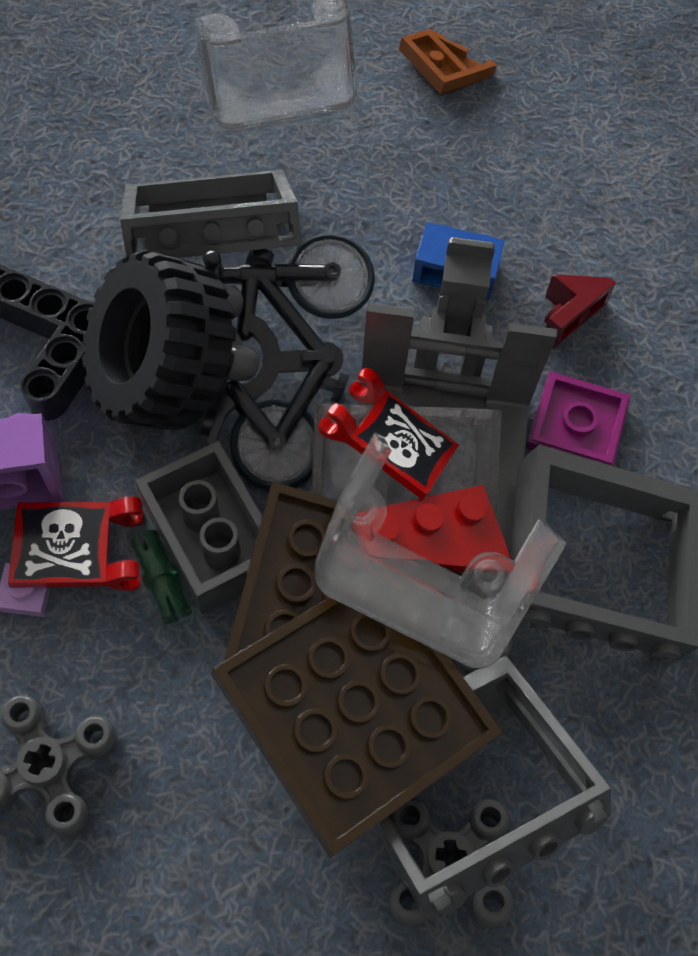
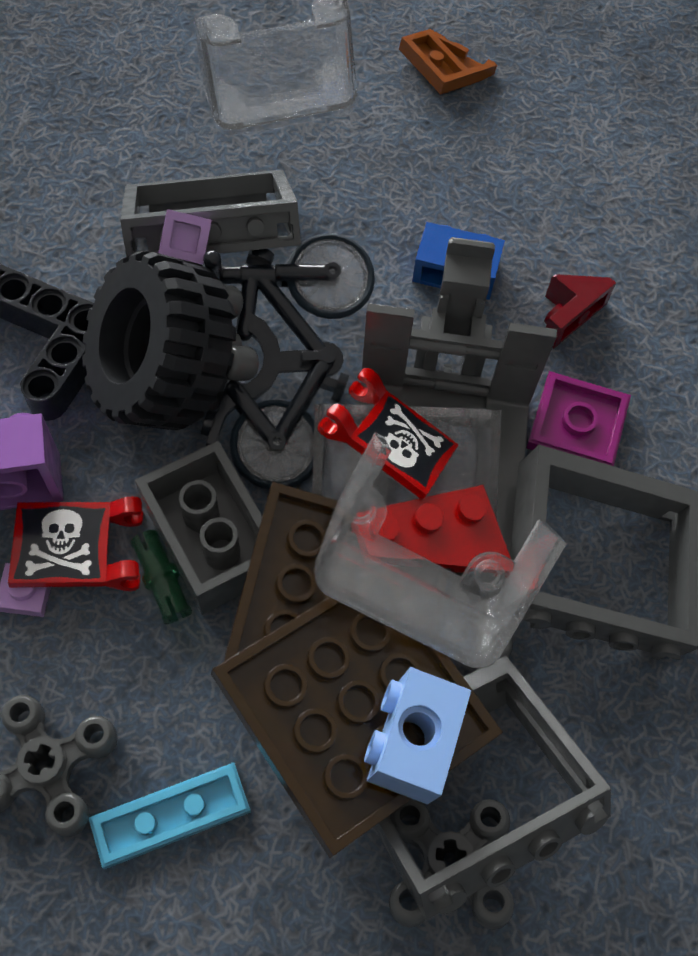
(168, 815): none -> medium azure tile
(184, 236): none -> lavender plate
(439, 712): none -> light blue brick

